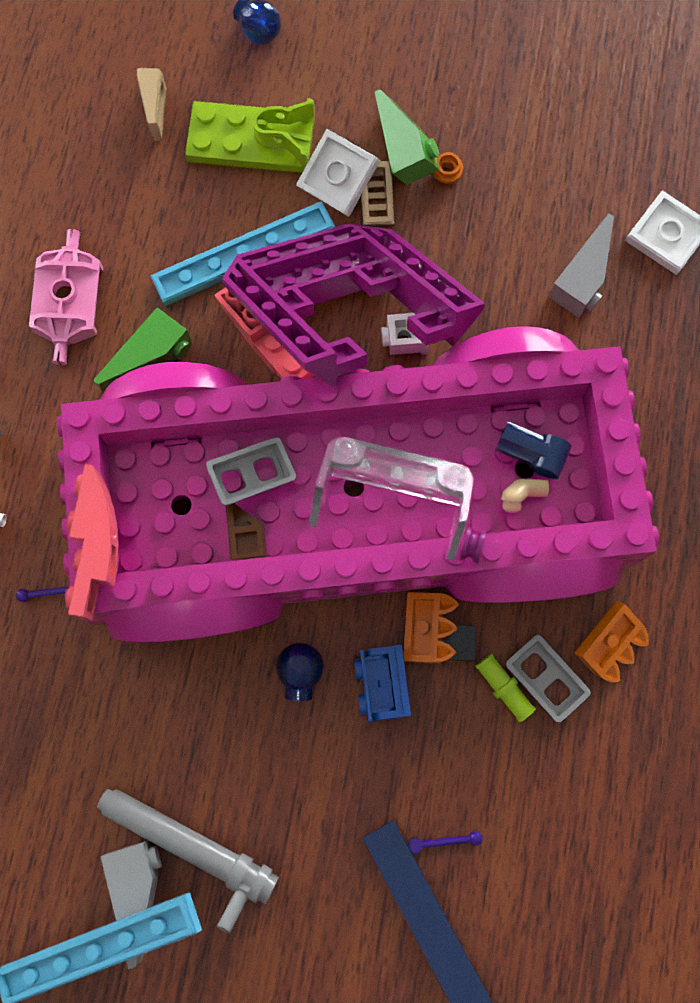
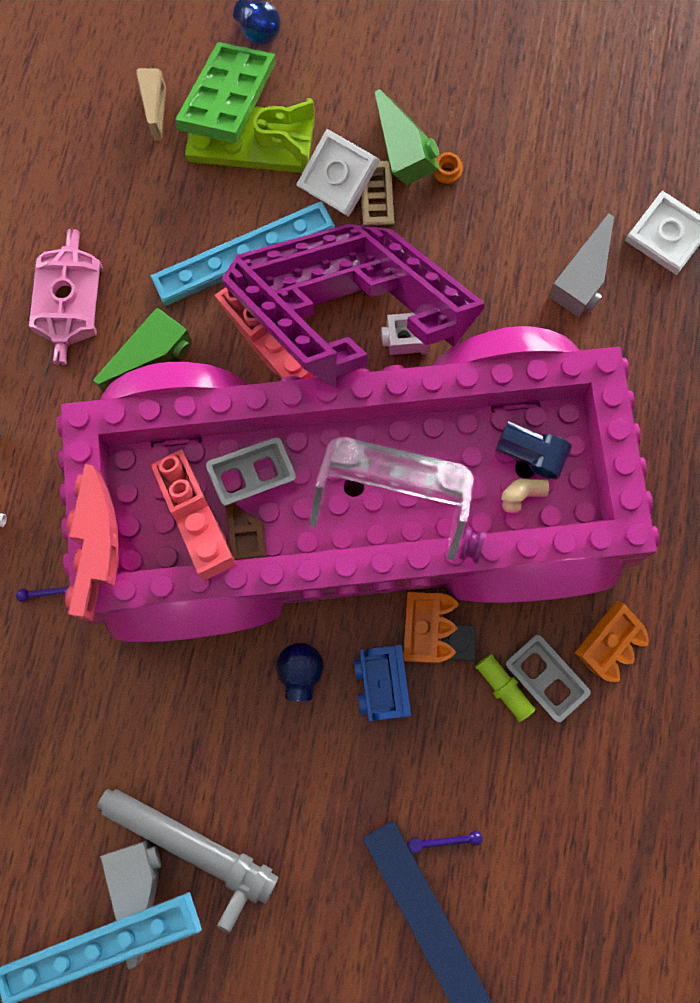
(193, 515): none -> coral slope
(226, 92): none -> bright green plate

